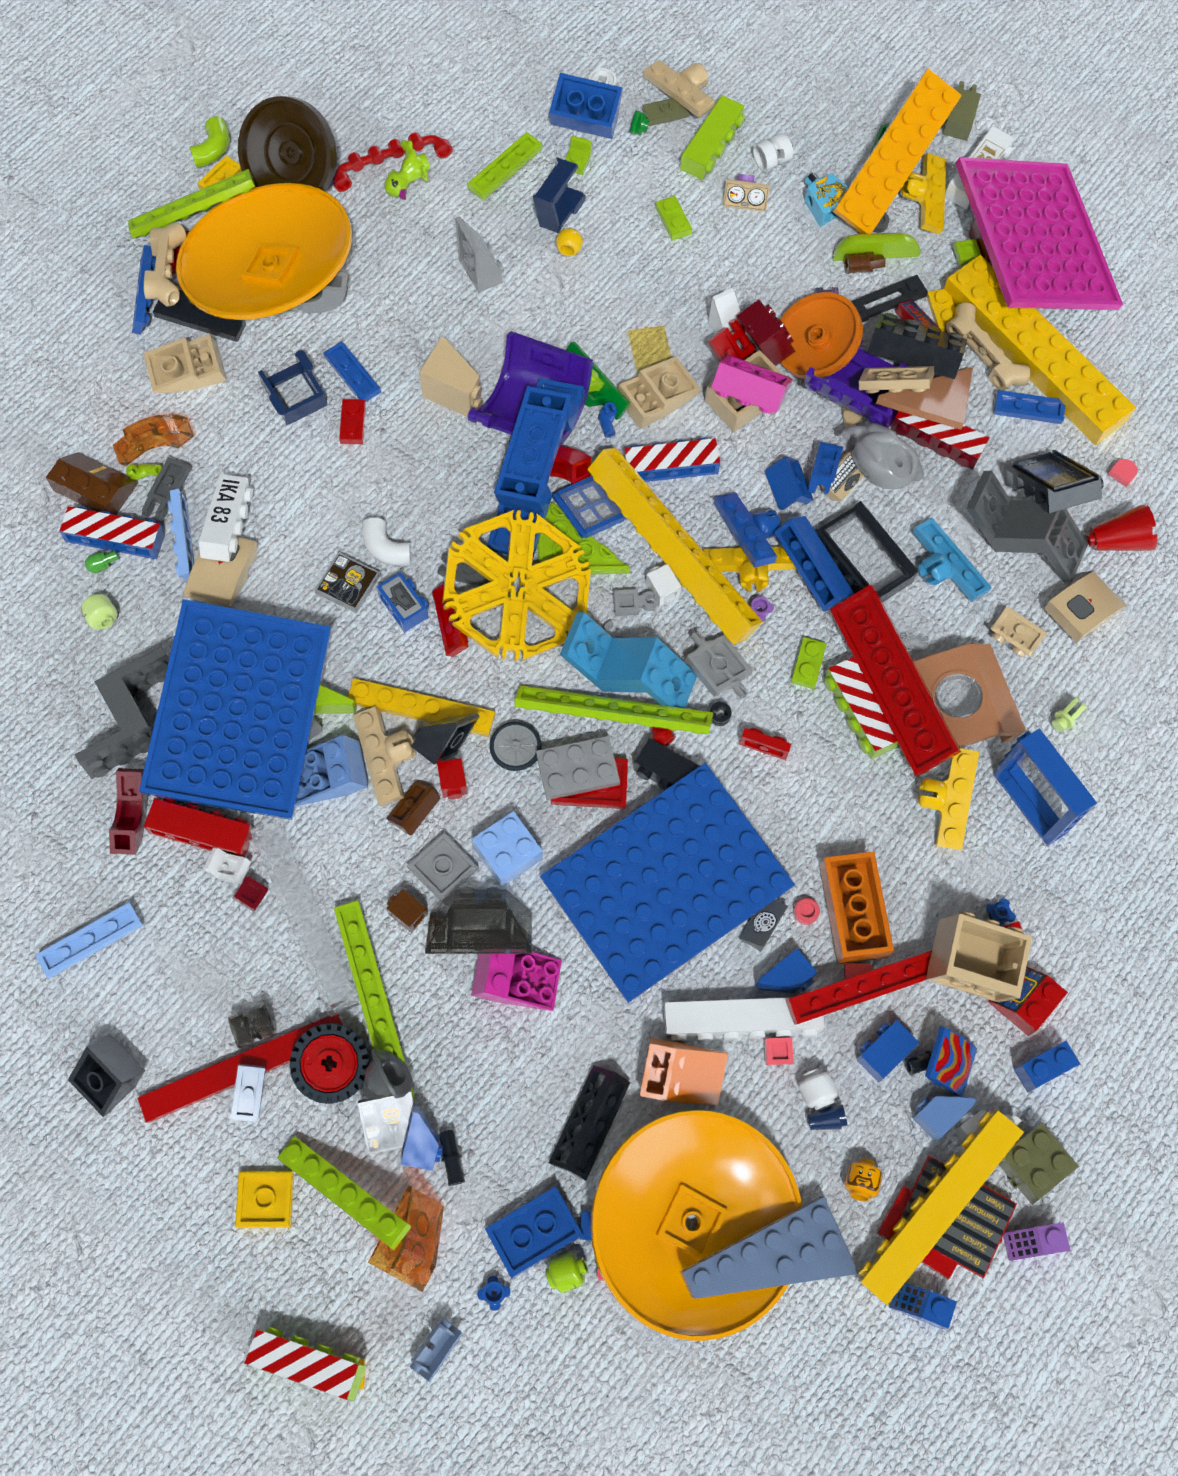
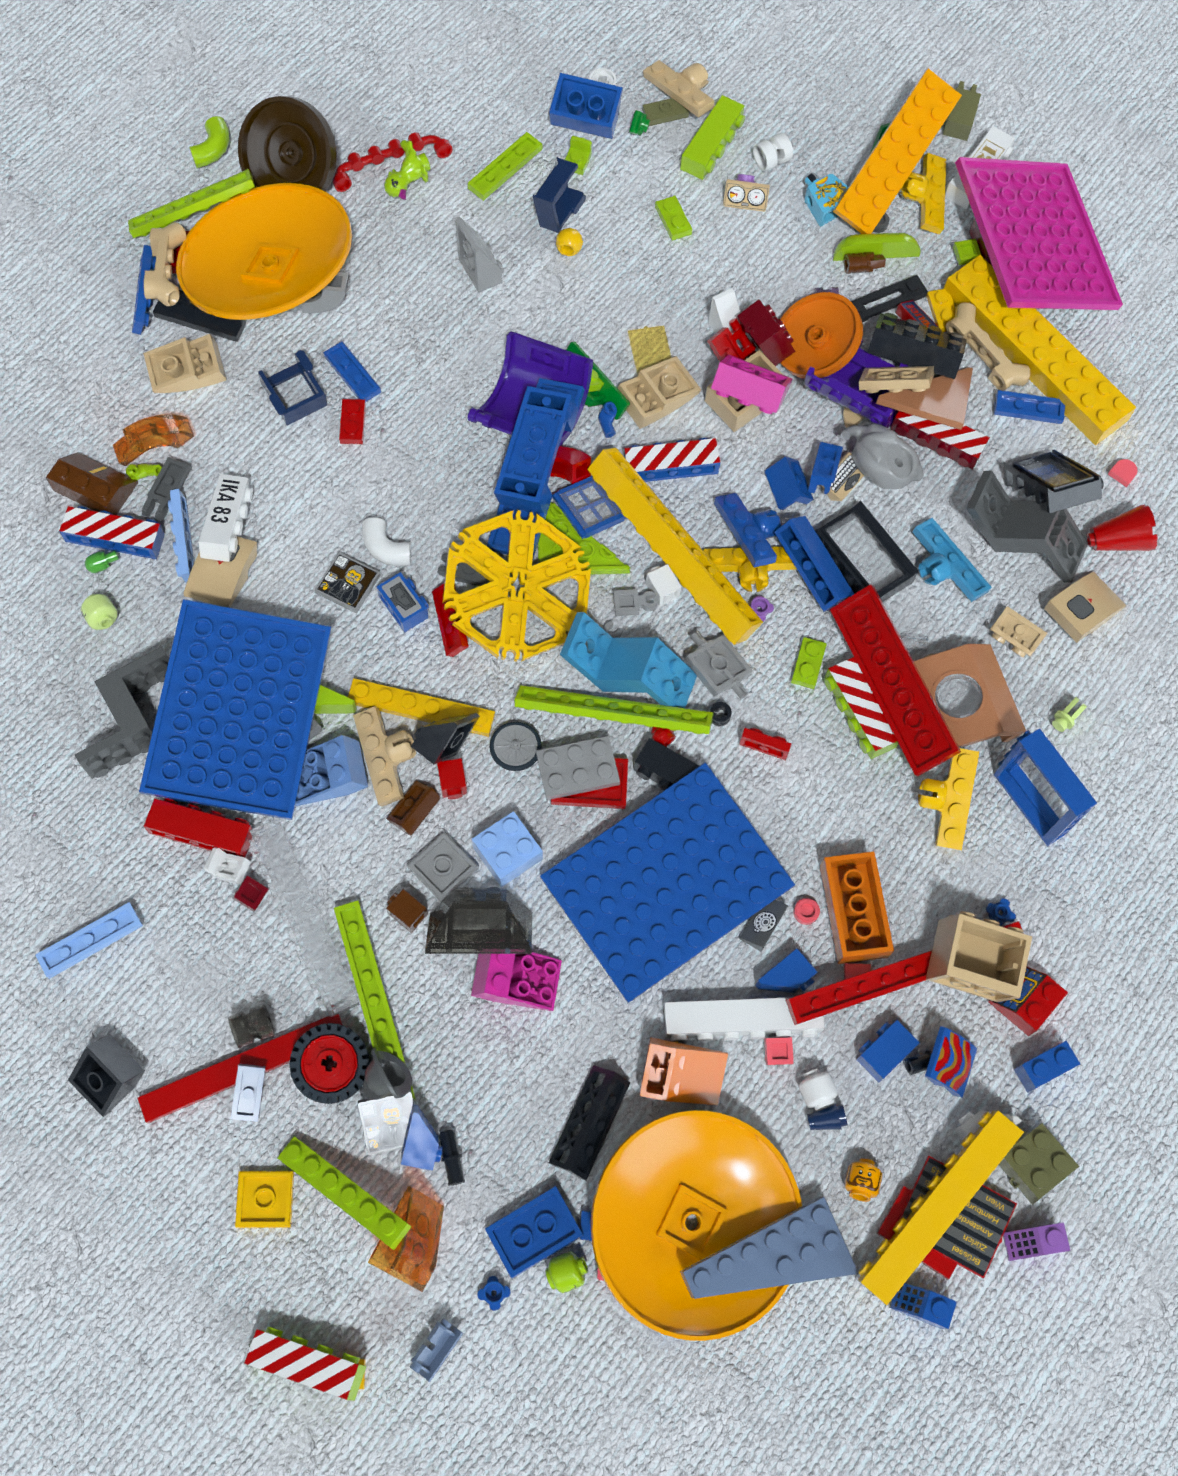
(130, 813): dark red arch -> none
(225, 168): yellow plate -> none
(450, 380): tan slope -> none
(941, 1114): medium blue slope -> none

